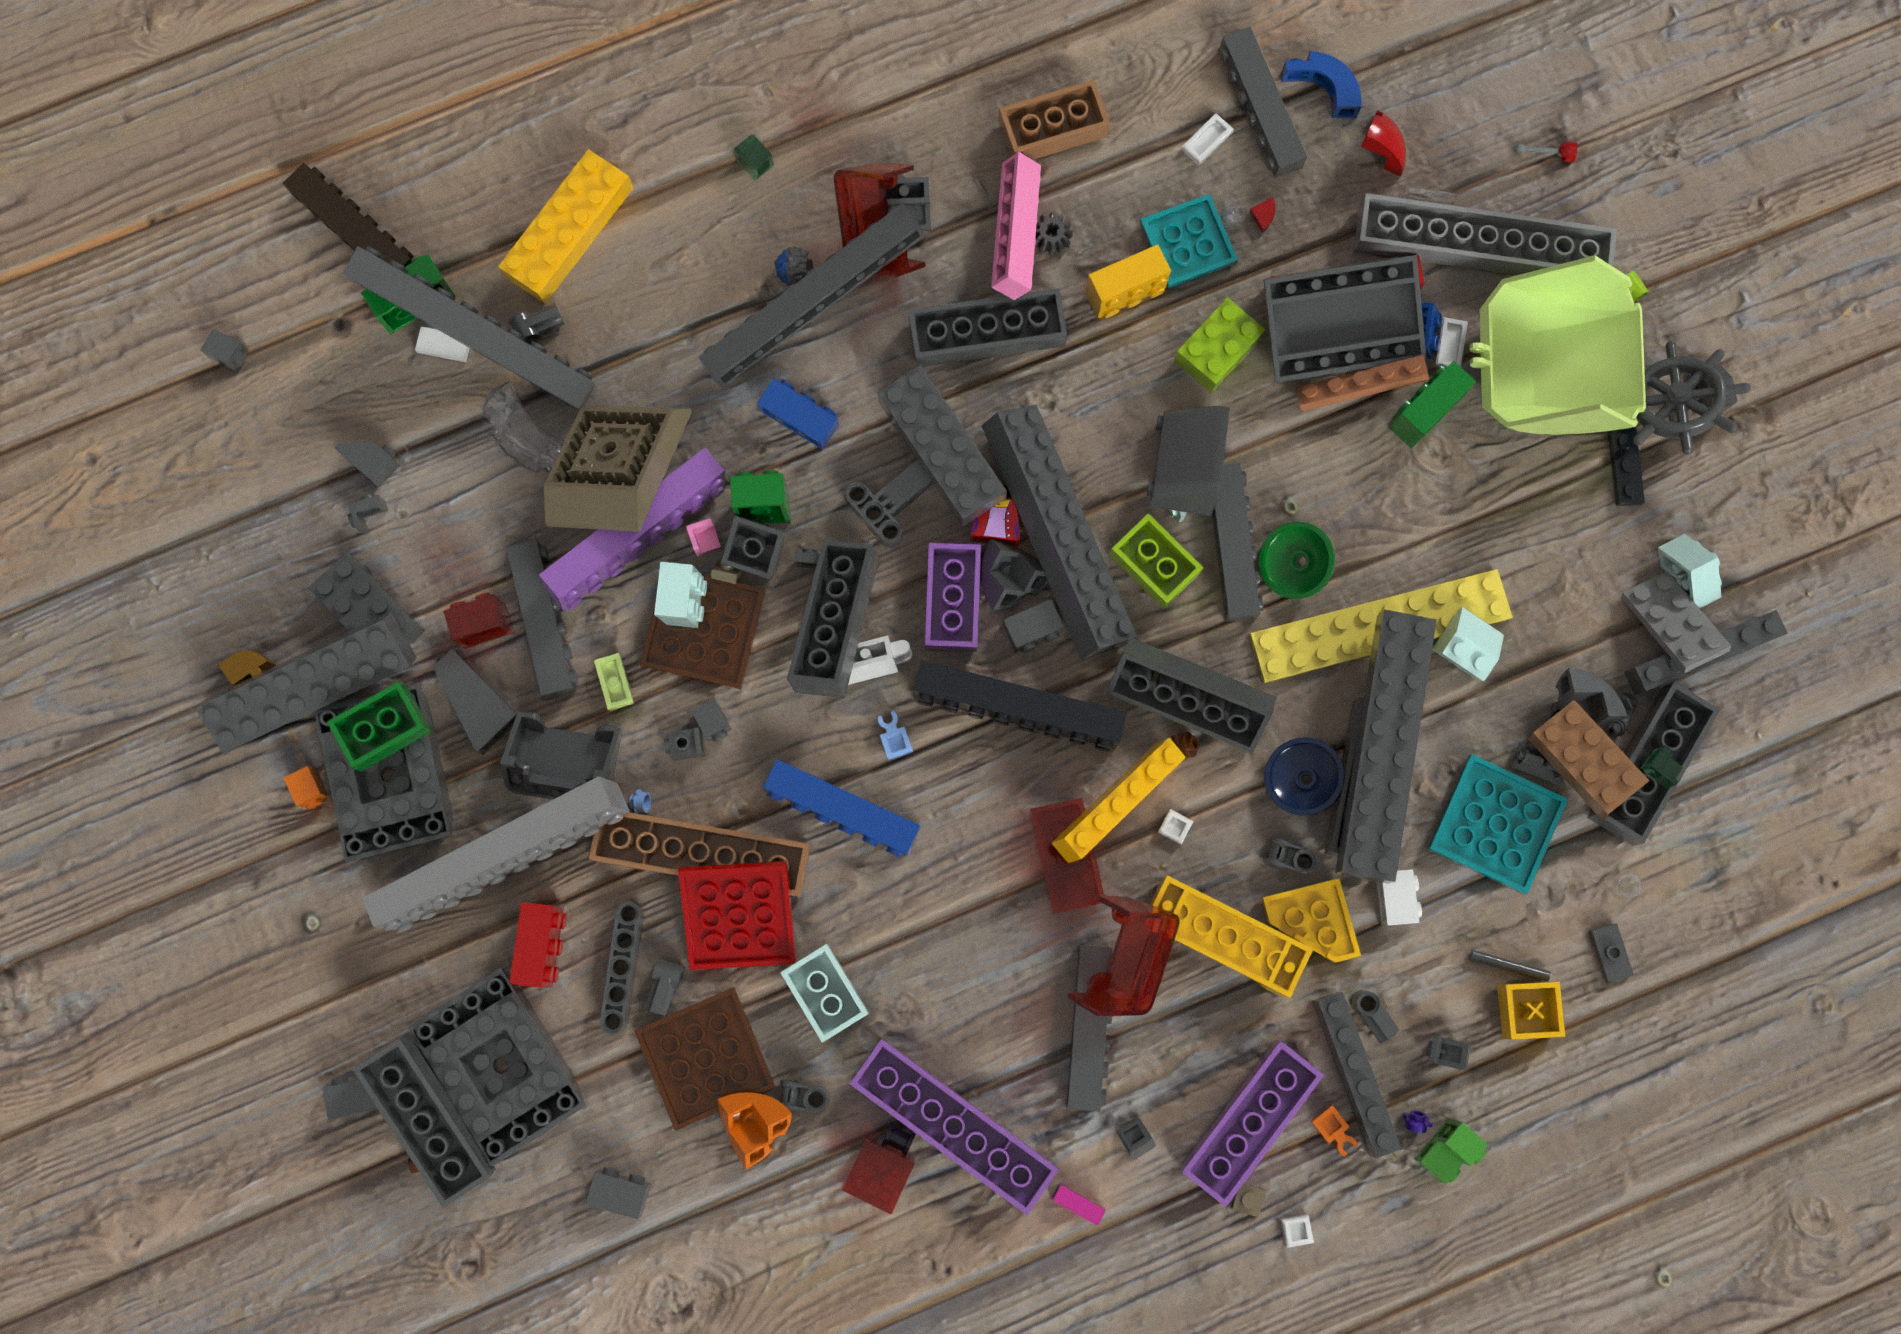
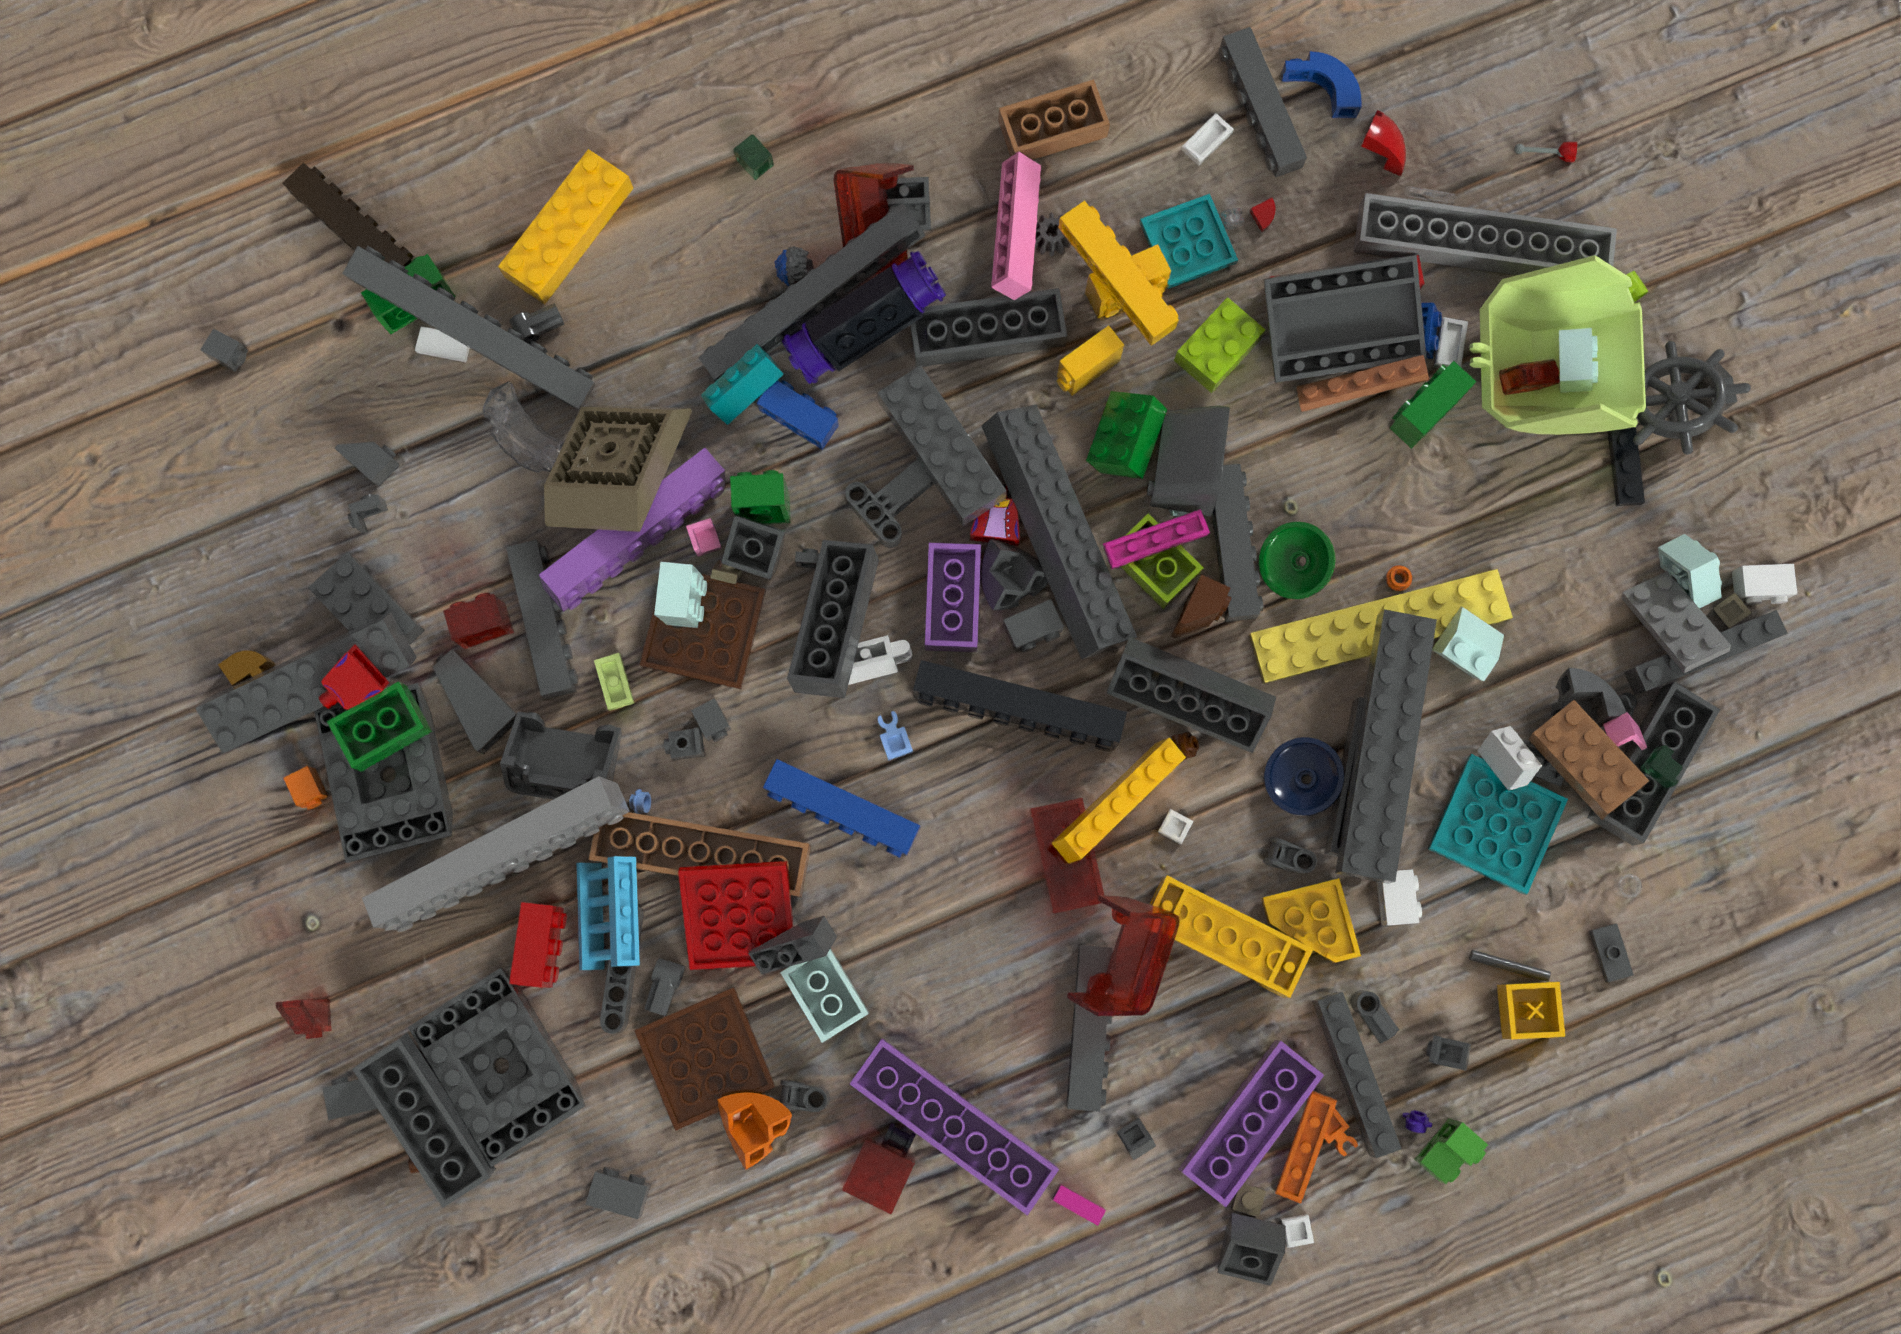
(307, 1016): none -> clear red slope
(352, 681): none -> red torso
(622, 913): none -> medium azure fence
(742, 384): none -> teal brick
(795, 946): none -> dark grey slope
(864, 318): none -> black brick
(1089, 361): none -> yellow brick
(1118, 272): none -> yellow brick
(1126, 434): none -> green brick
(1156, 539): none -> dark pink tile
(1204, 604): none -> reddish brown slope
(1252, 1249): none -> dark grey slope
(1305, 1146): none -> orange tile
(1404, 573): none -> orange plate
(1509, 758): none -> white brick
(1529, 376): none -> clear red brick
(1575, 357): none -> light aqua brick
(1624, 729): none -> bright pink panel
(1732, 610): none -> dark tan plate
(1765, 582): none -> white brick

